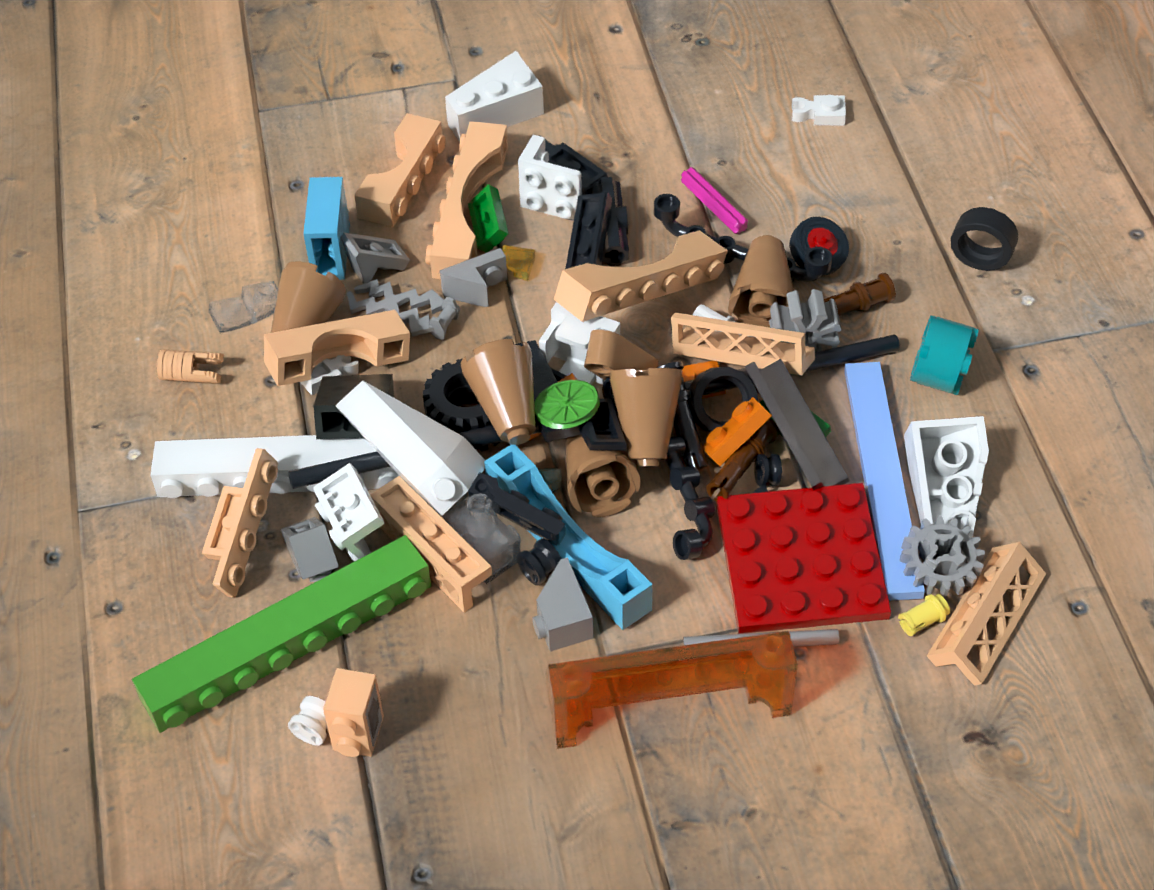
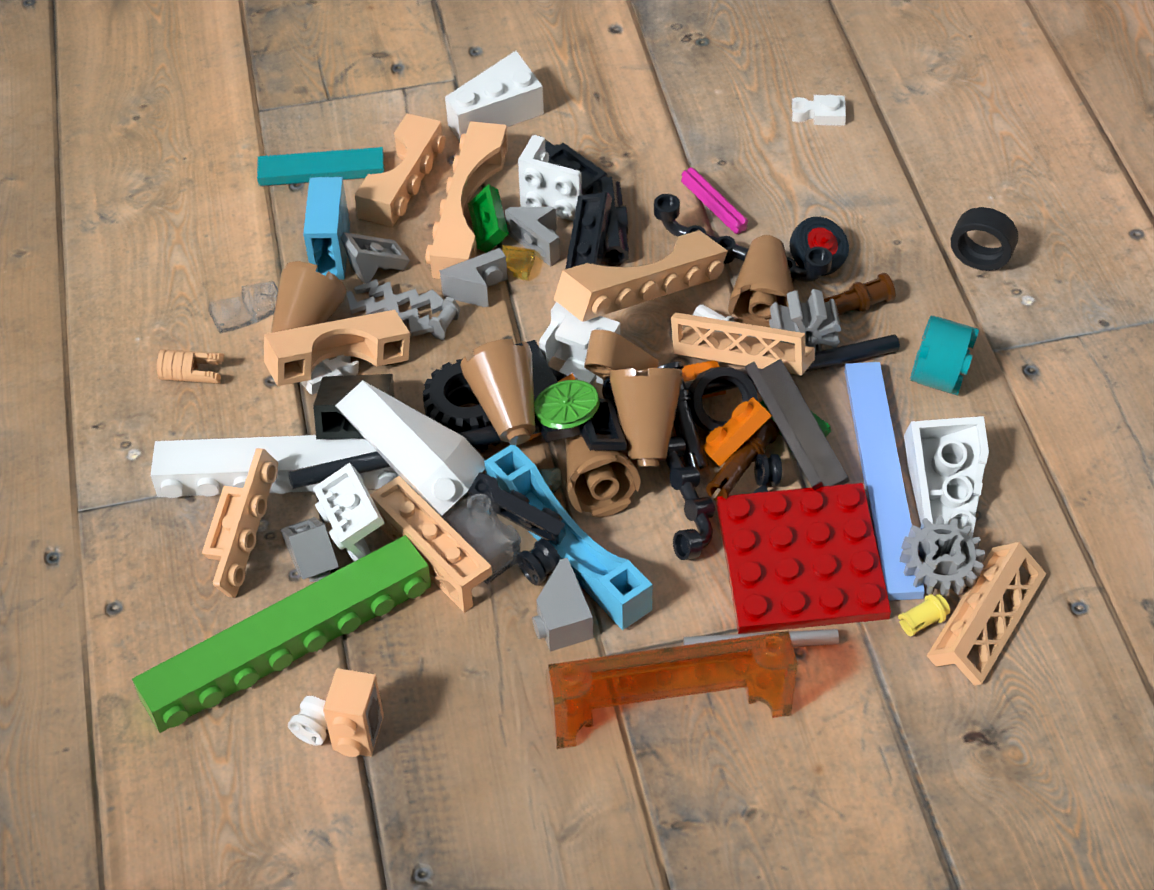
(303, 166): none -> teal tile
(535, 230): none -> light grey slope

